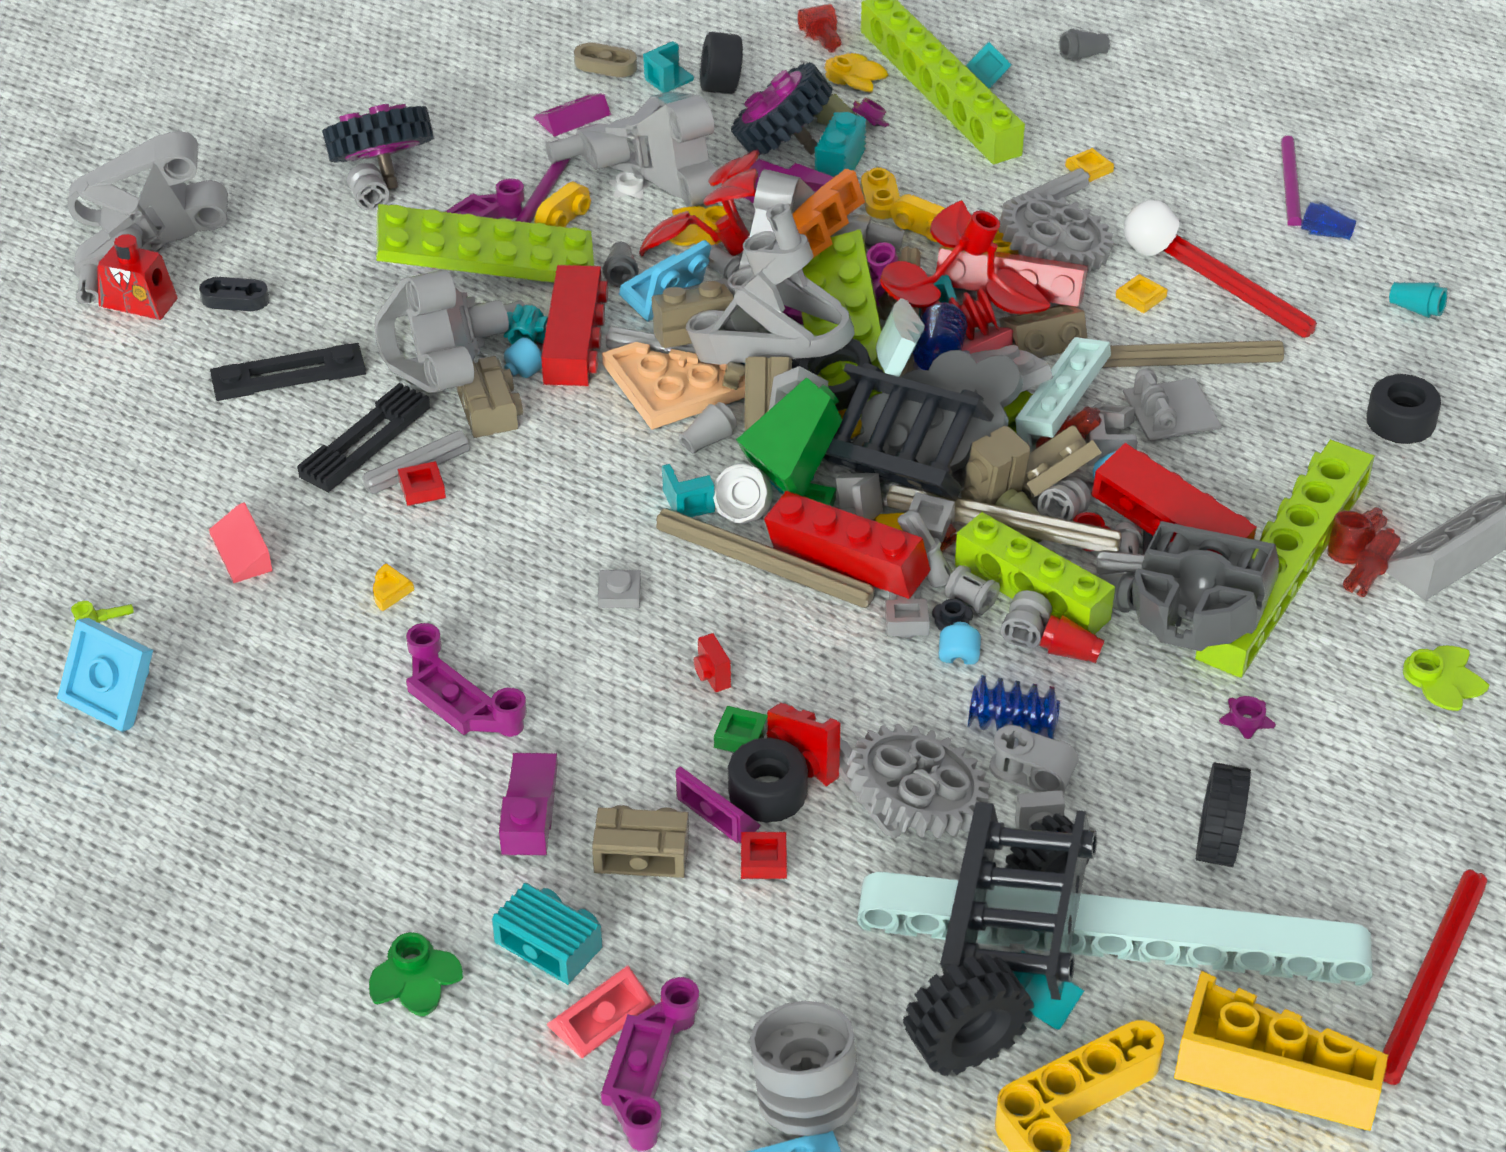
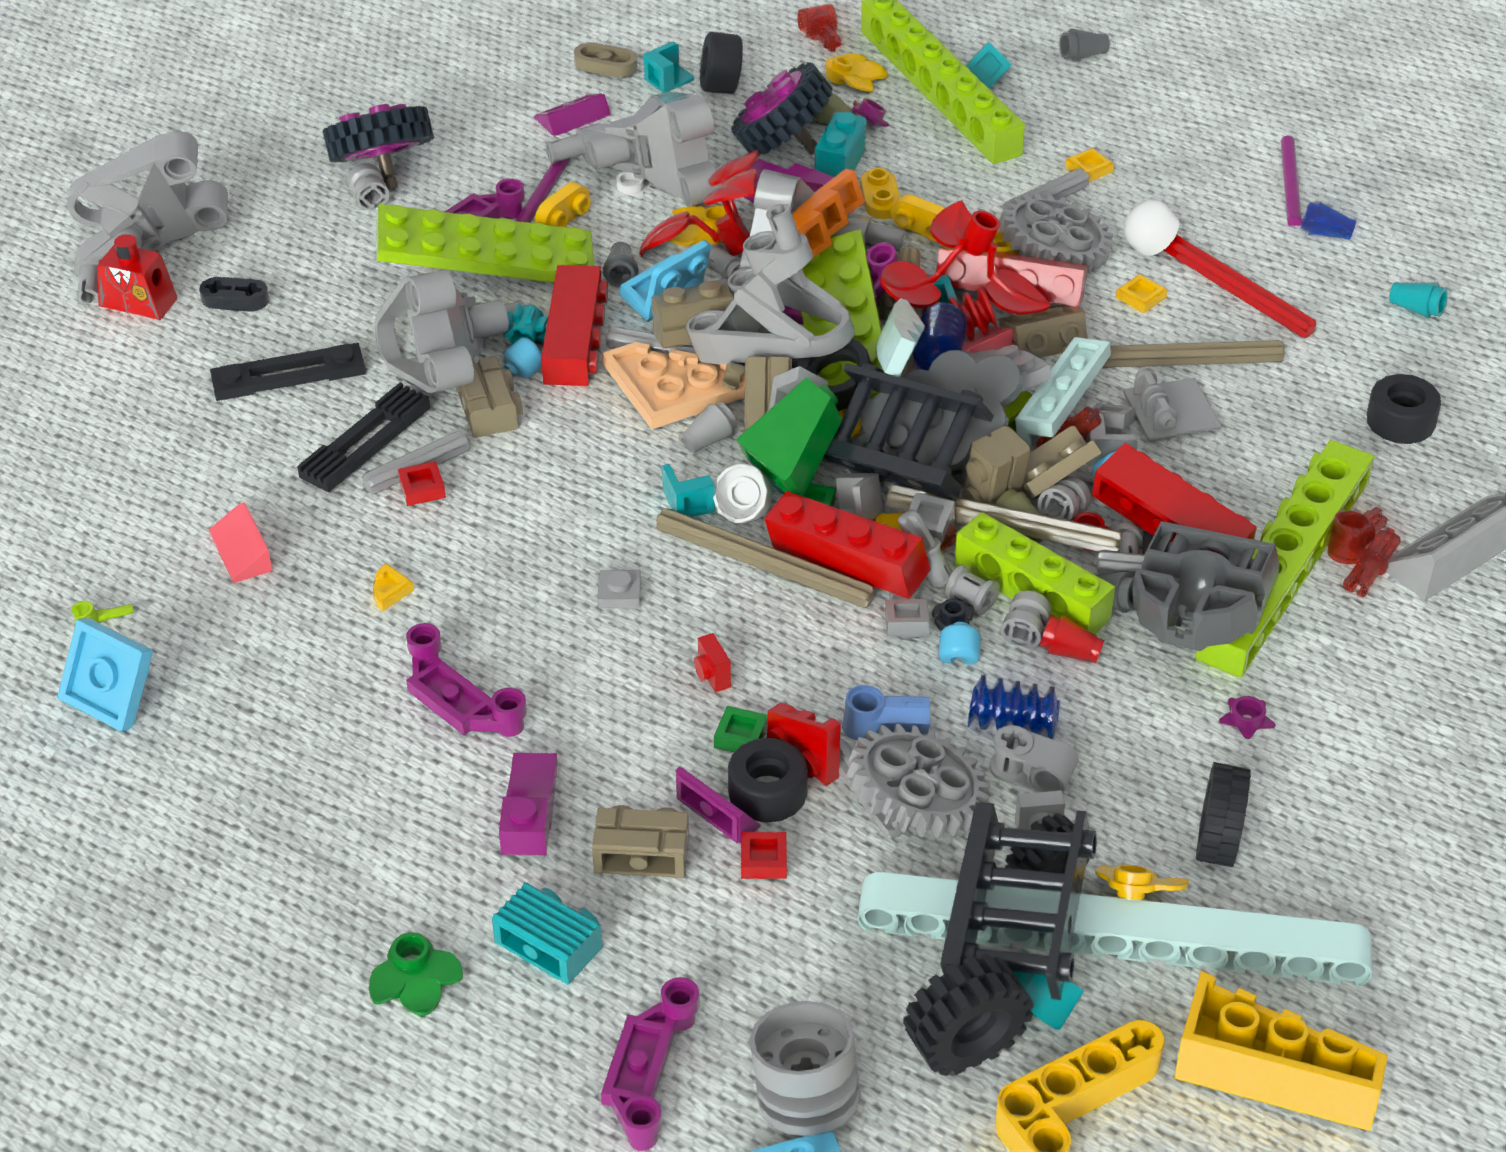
(601, 1012): coral slope -> none
(869, 710): none -> medium blue piece
(1135, 881): none -> yellow plate
(1432, 974): red axle -> none
(1444, 676): lime plate -> none

